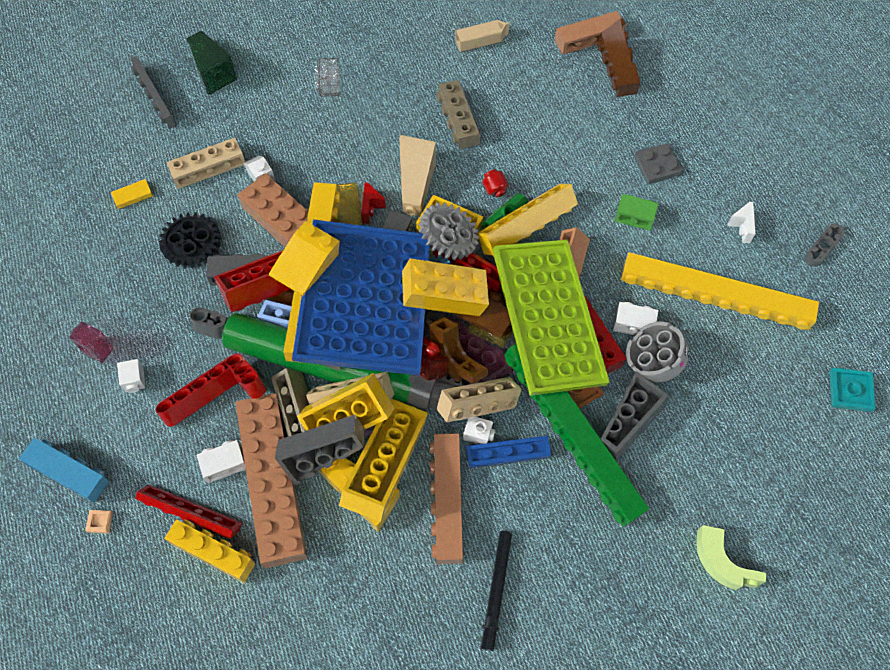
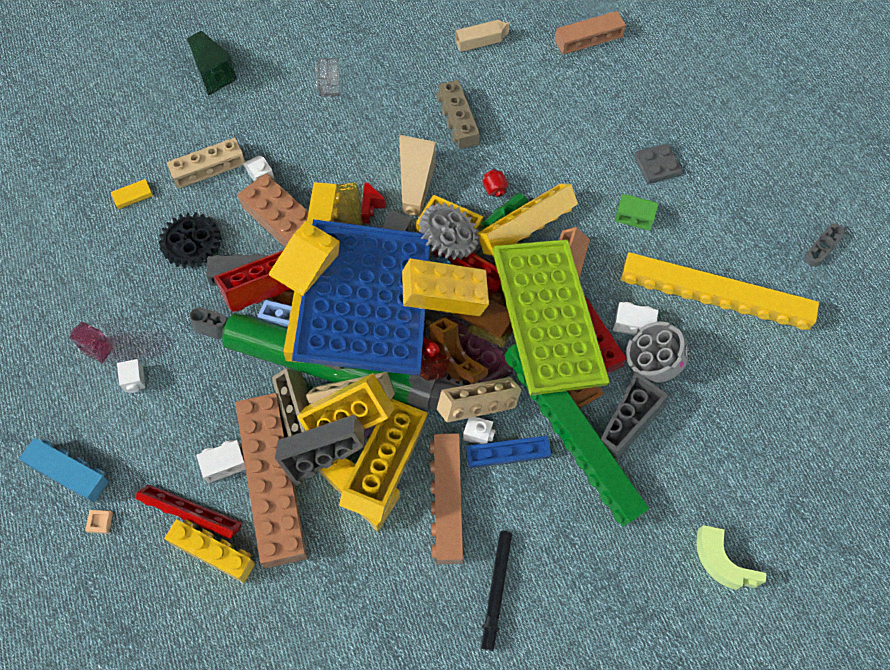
(152, 93): dark grey plate -> none
(208, 387): red beam -> none
(619, 59): reddish brown wedge -> none
(745, 220): white slope -> none
(852, 389): teal plate -> none

